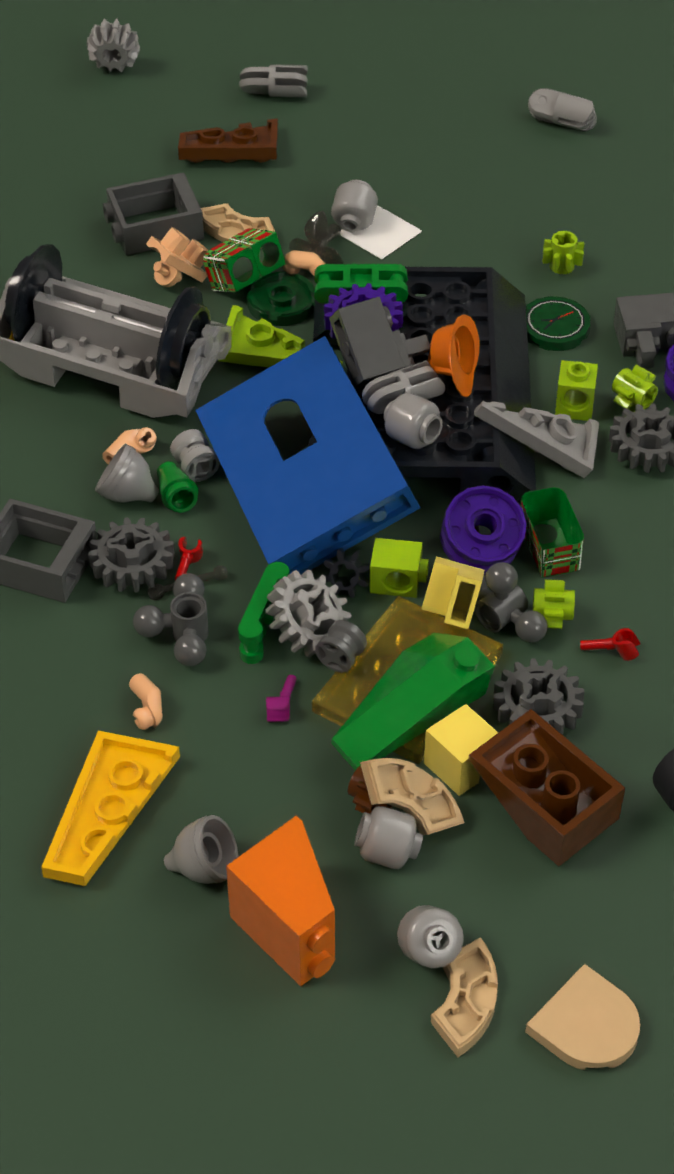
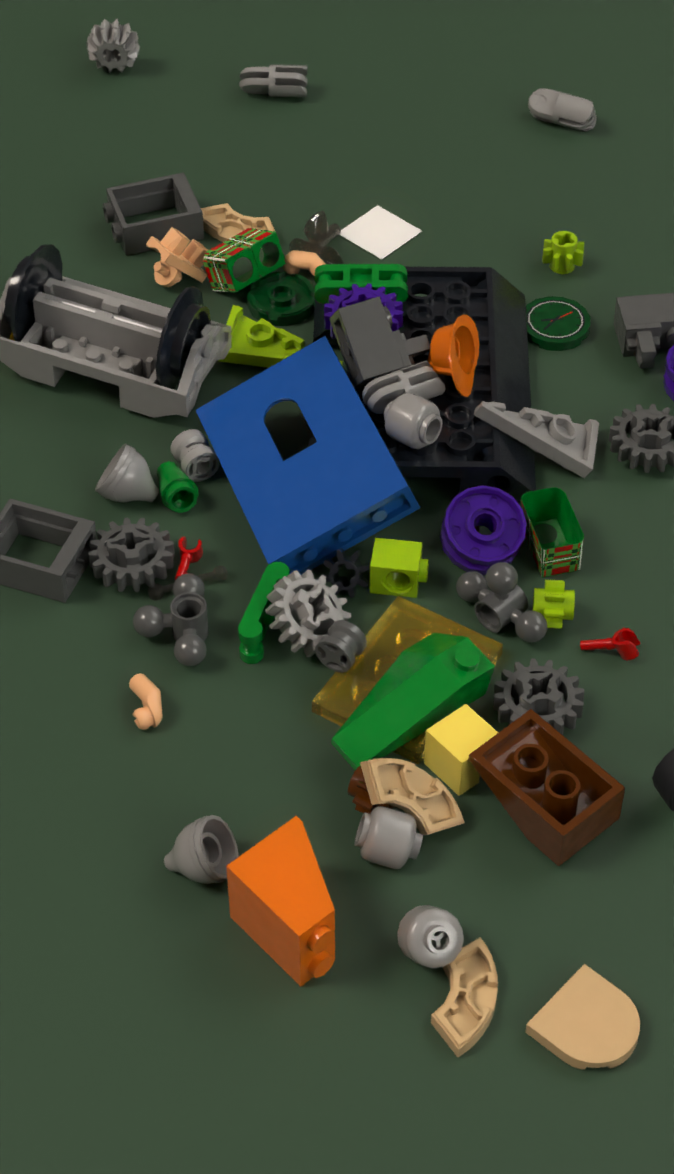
(107, 798): yellow wing -> none
(141, 439): light nougat arm -> none
(240, 144): reddish brown wing -> none
(279, 706): magenta hand -> none
(354, 205): light grey head -> none
(453, 591): light yellow piece -> none
(576, 389): lime brick -> none
(634, 388): lime gear -> none

